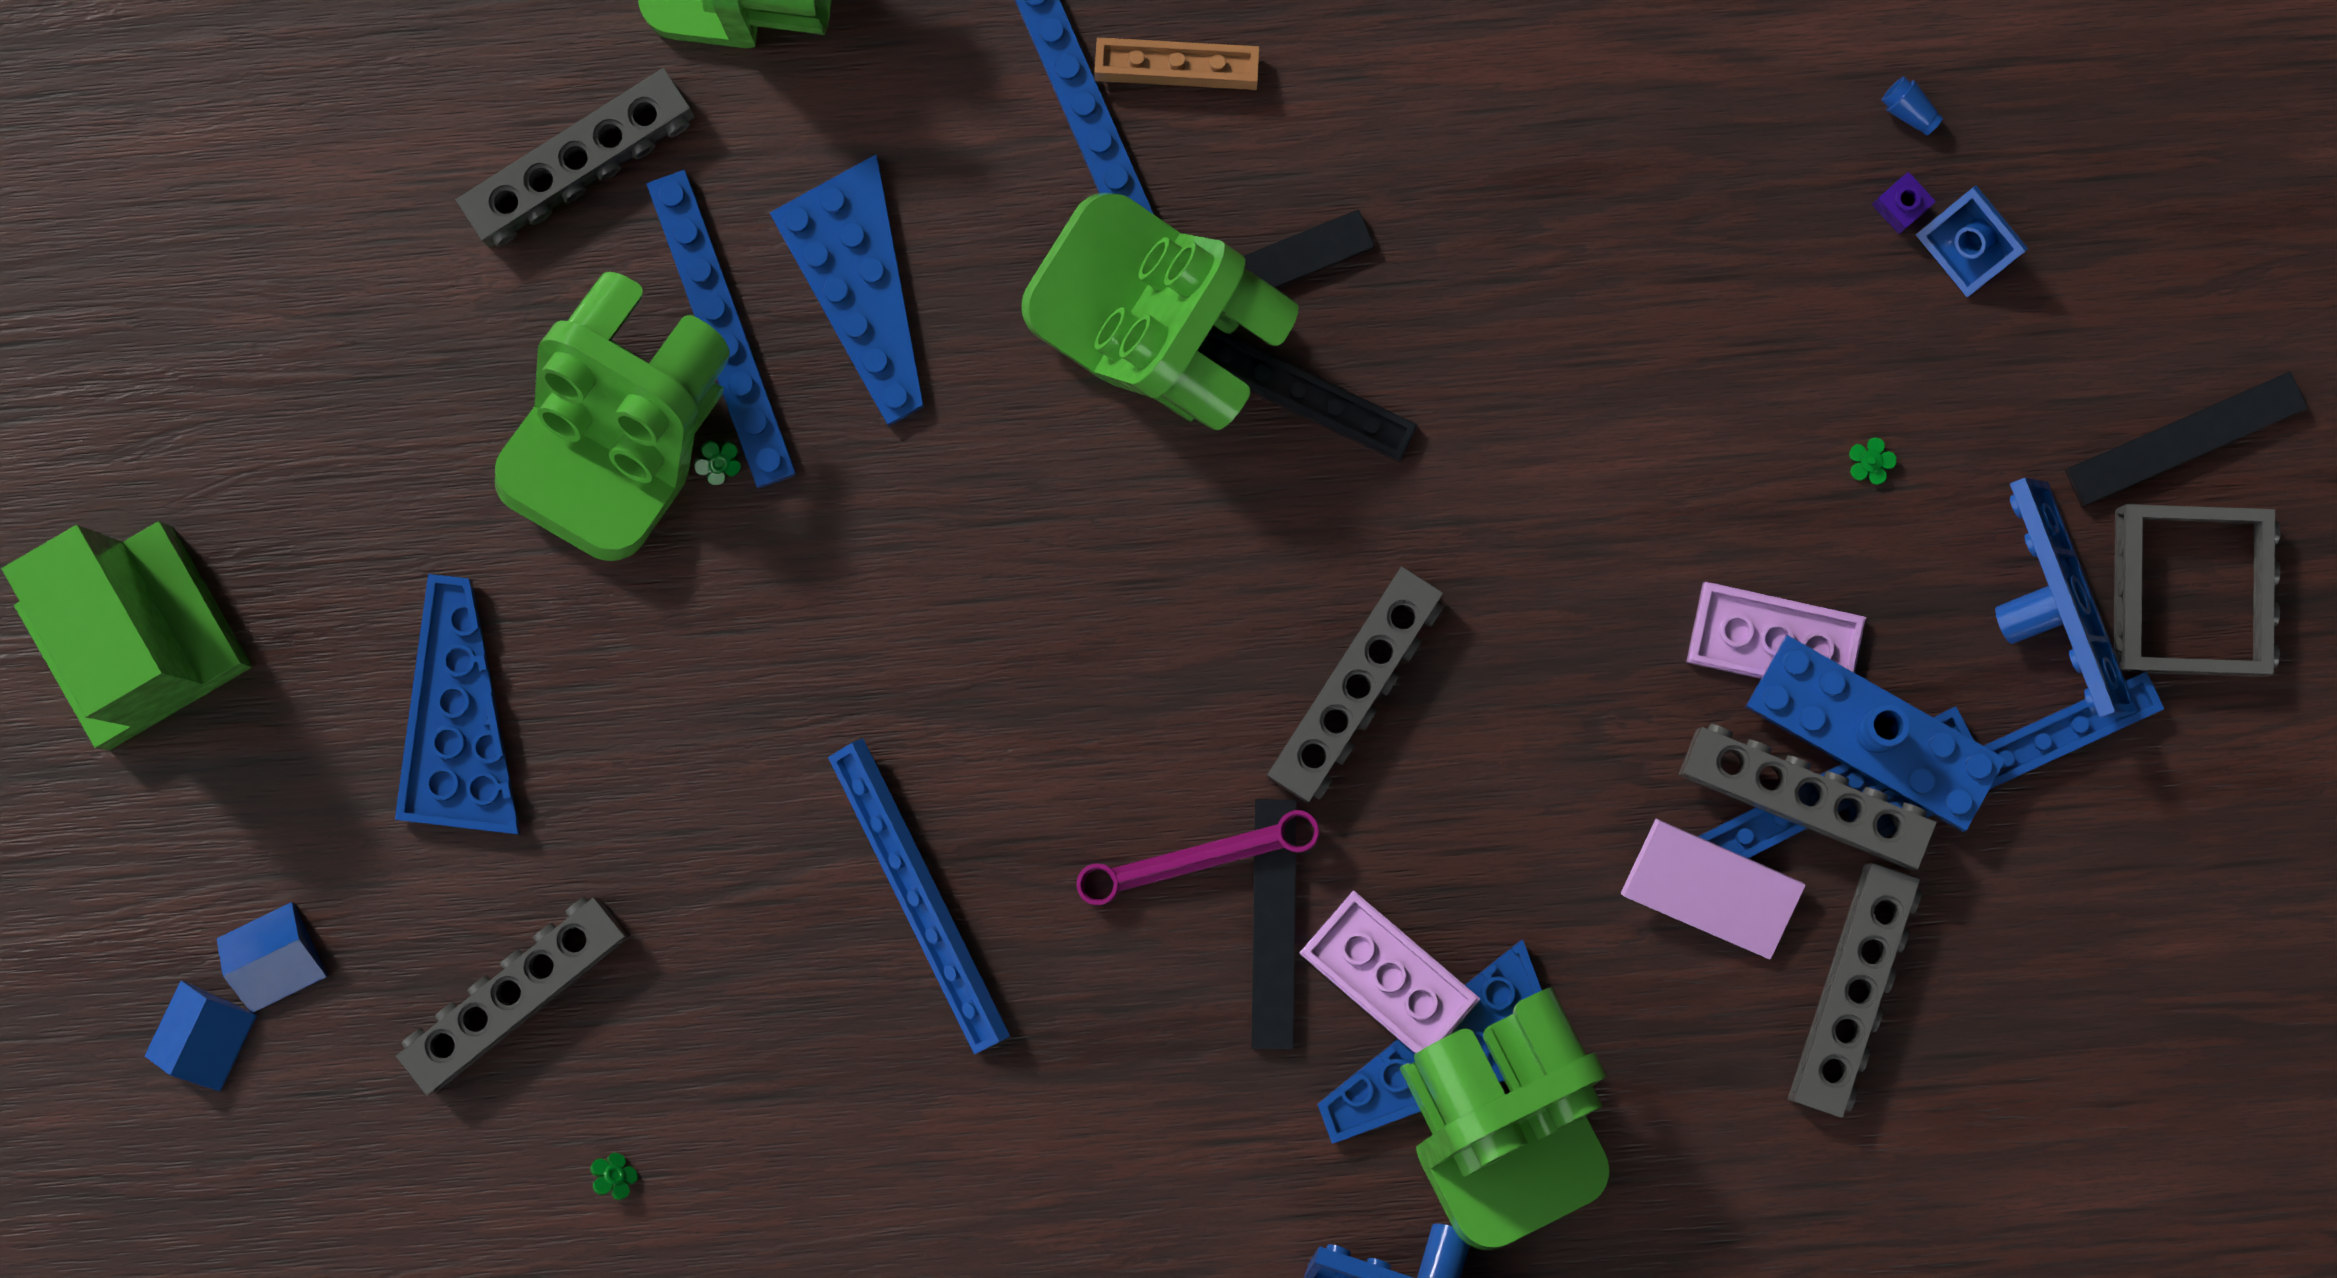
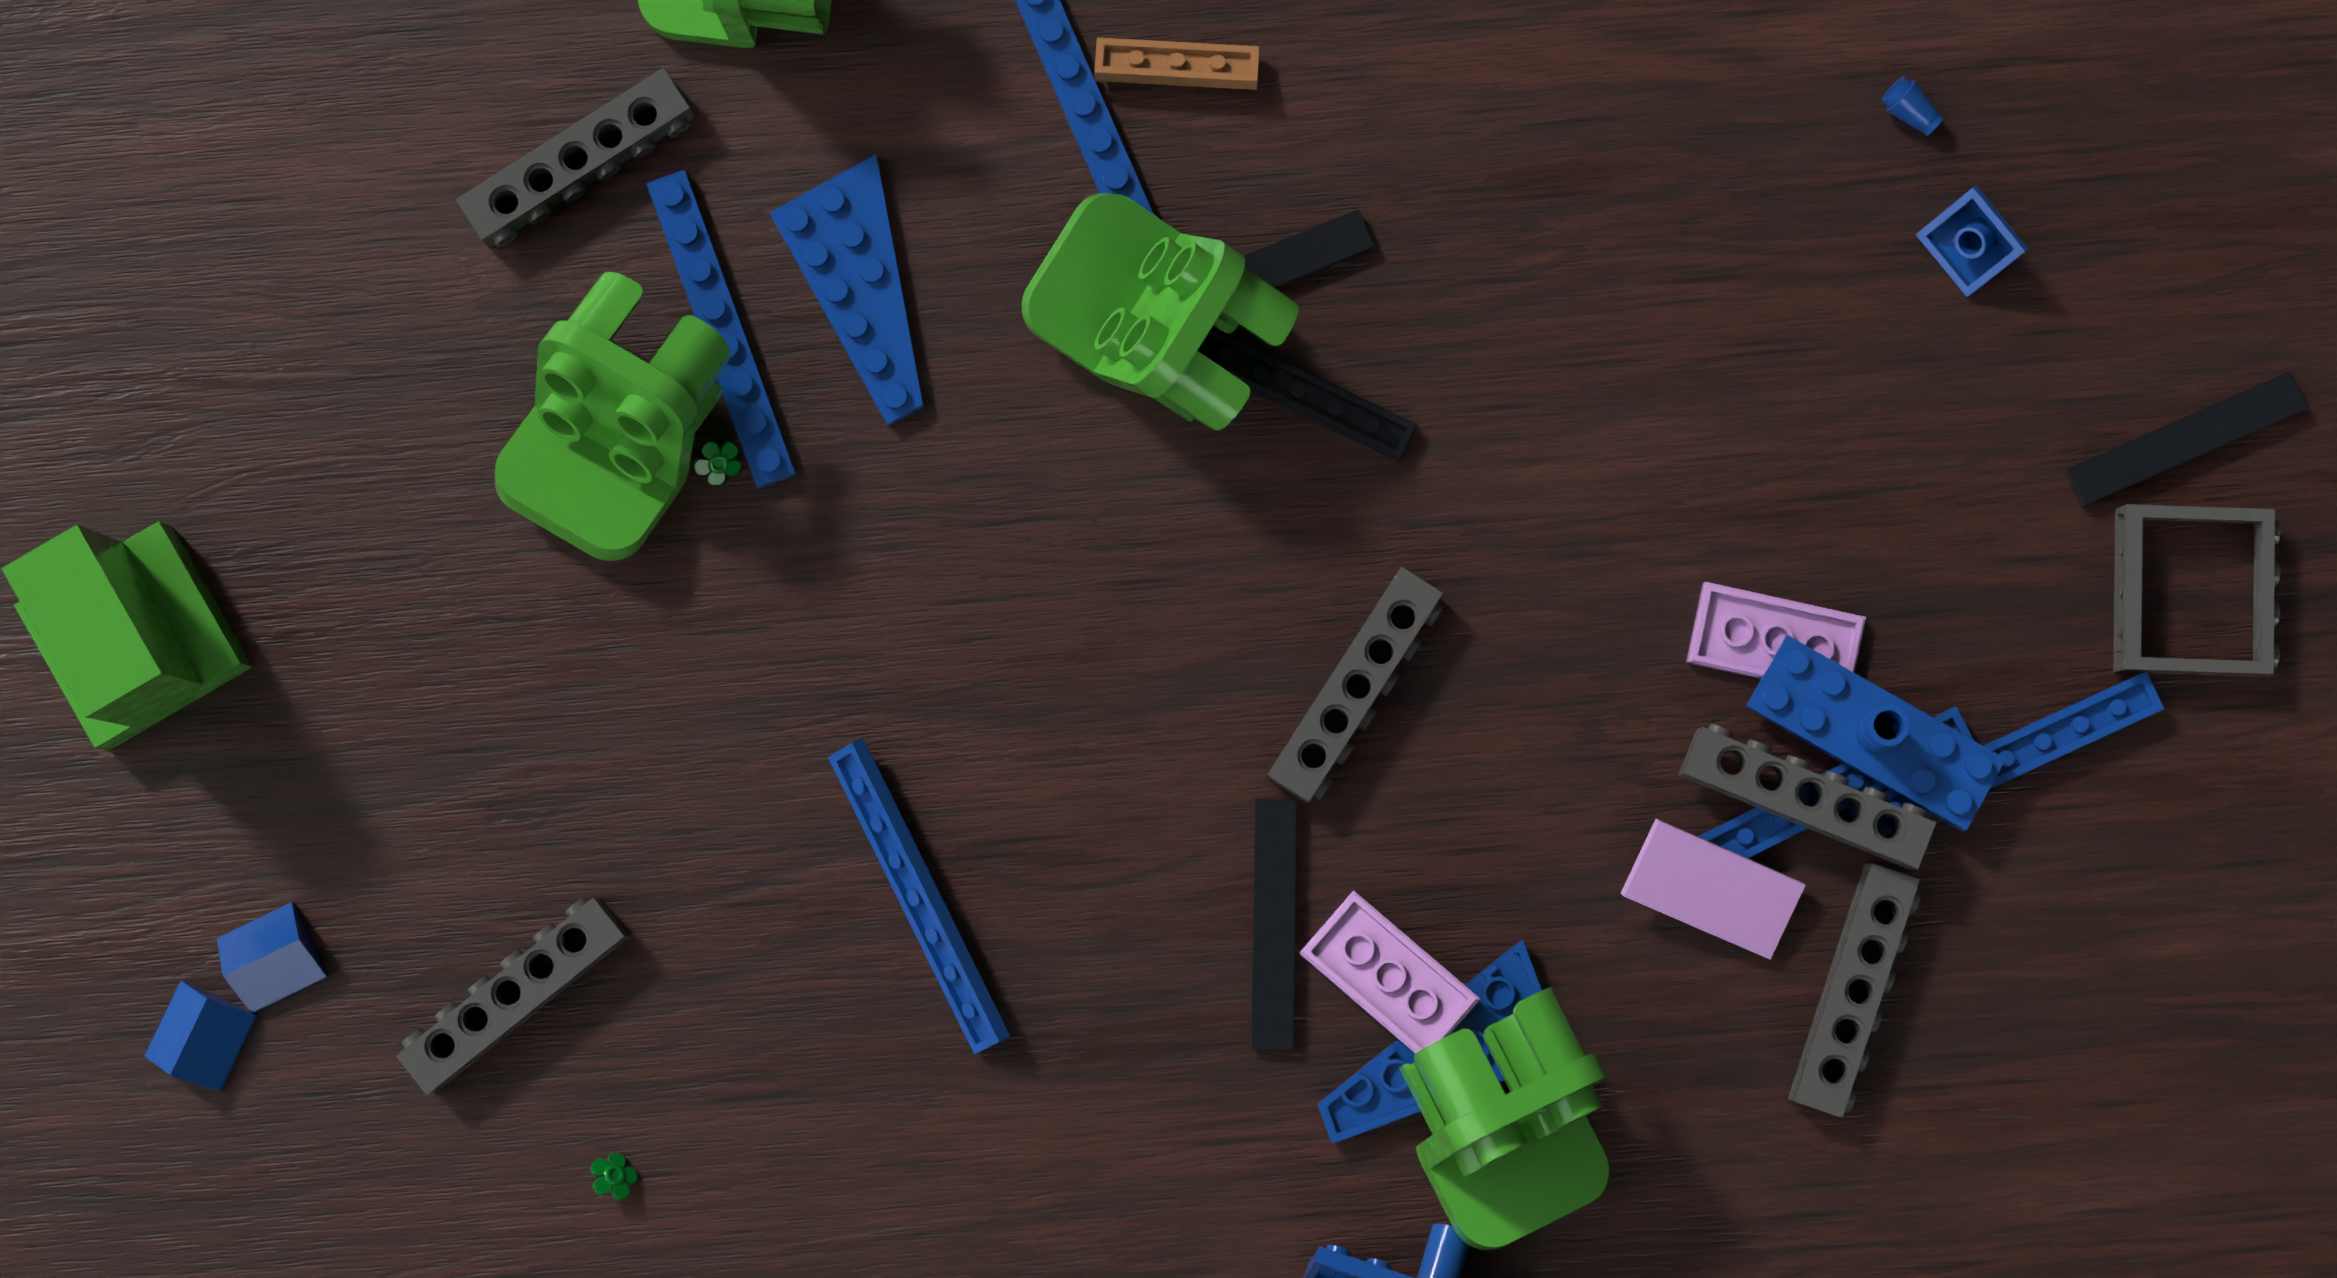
(454, 740): blue wing -> none
(1197, 858): magenta piece -> none
(1871, 461): green plant -> none
(1894, 211): dark purple plate -> none
(2063, 601): blue plate -> none

